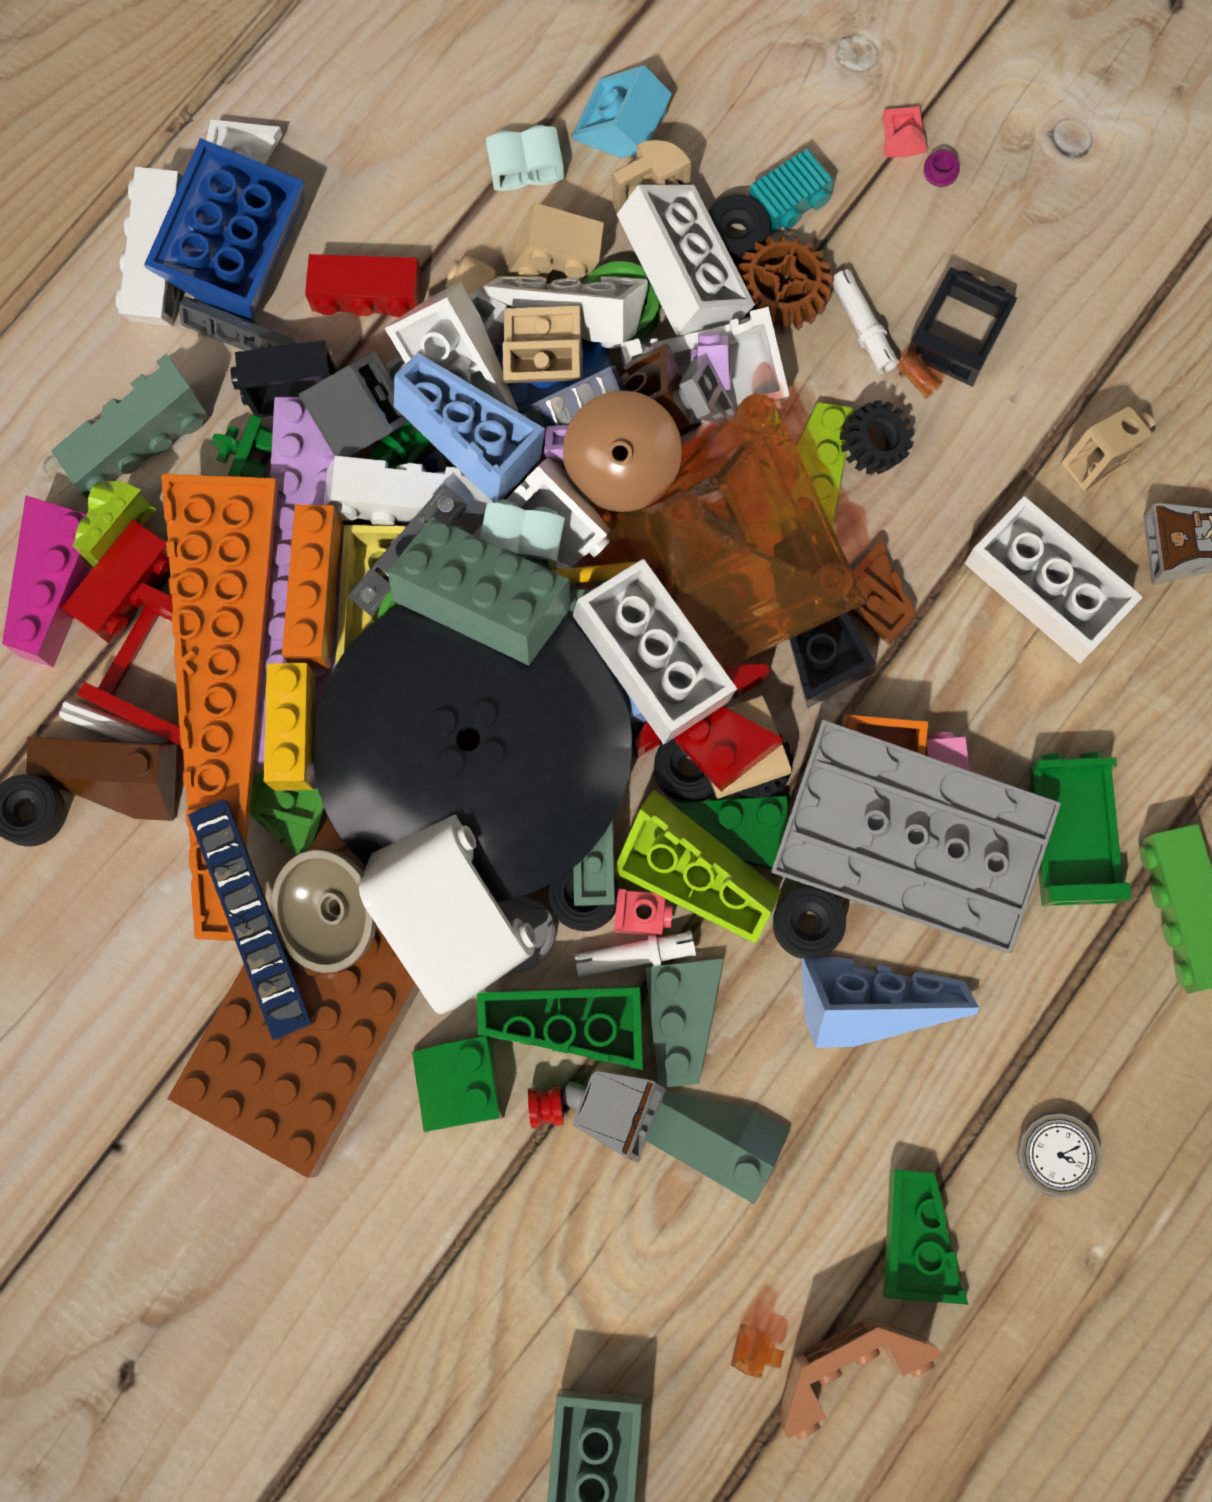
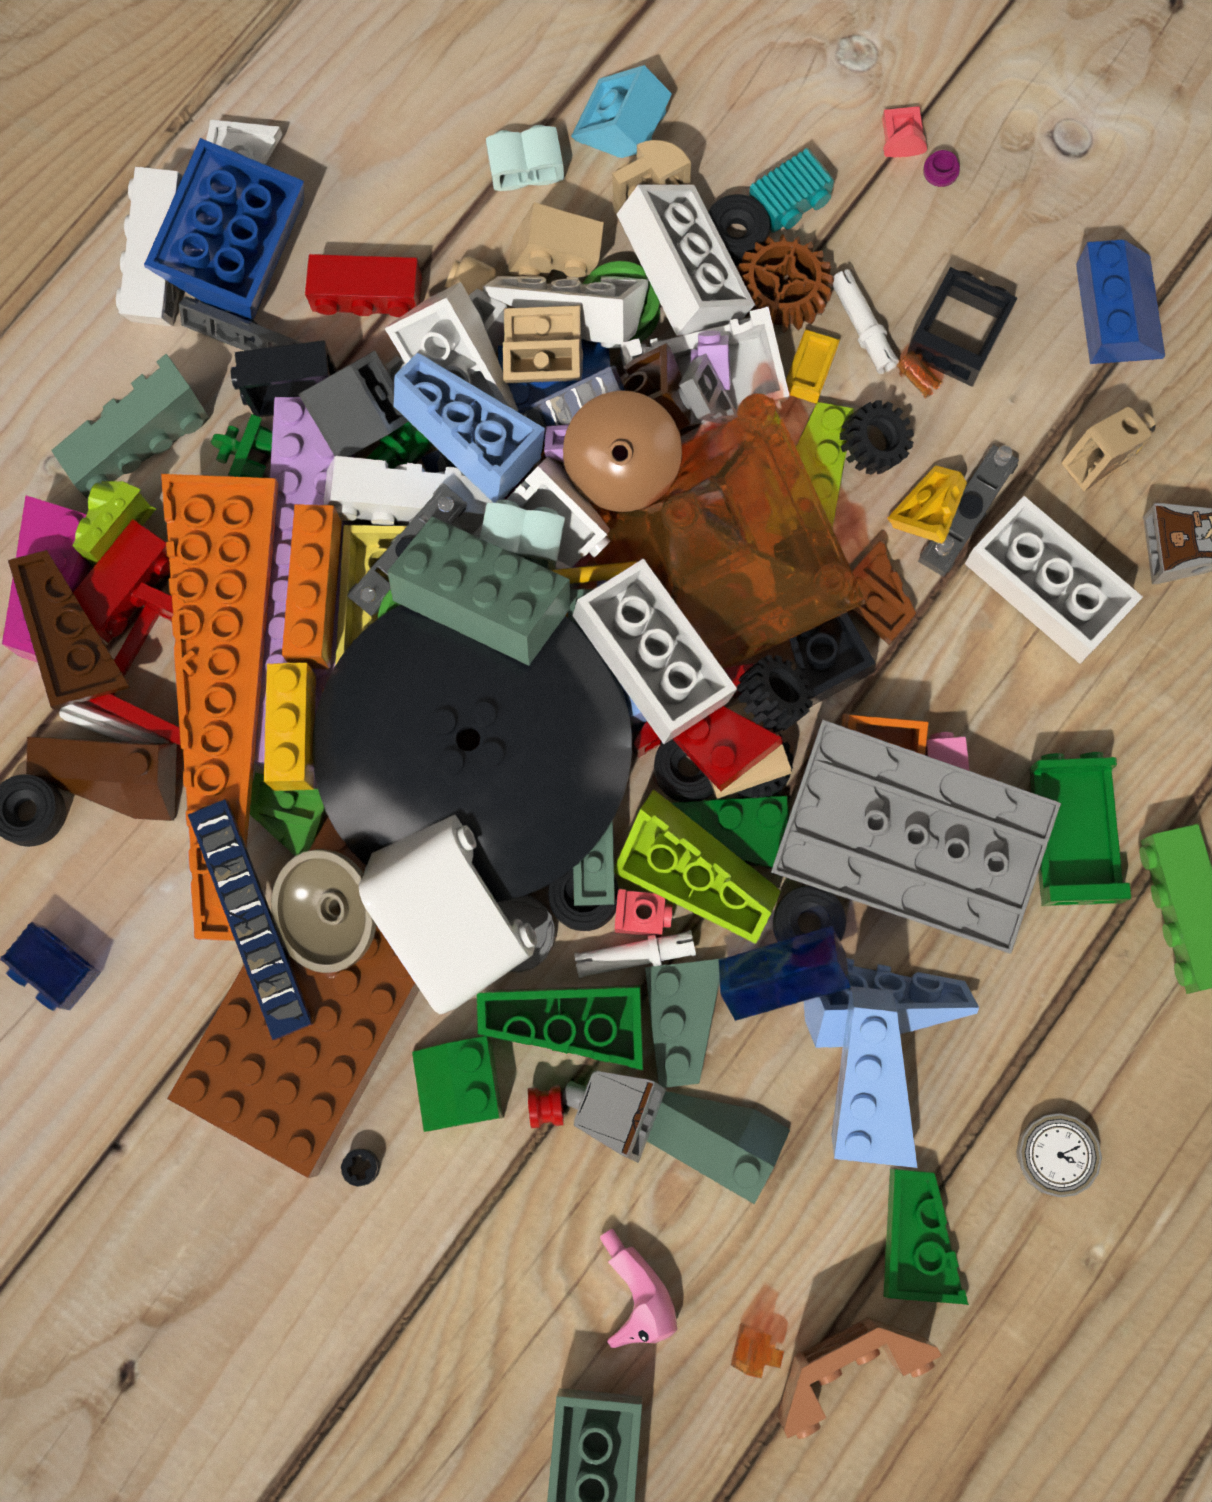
(49, 967): none -> clear blue brick
(65, 643): none -> reddish brown wing
(349, 1161): none -> black bush
(653, 1309): none -> bright pink animal
(774, 693): none -> black tyre
(783, 973): none -> clear blue brick
(811, 365): none -> yellow tile
(872, 1094): none -> light blue wedge
(930, 505): none -> yellow wing
(971, 509): none -> dark grey piece
(1119, 303): none -> blue slope

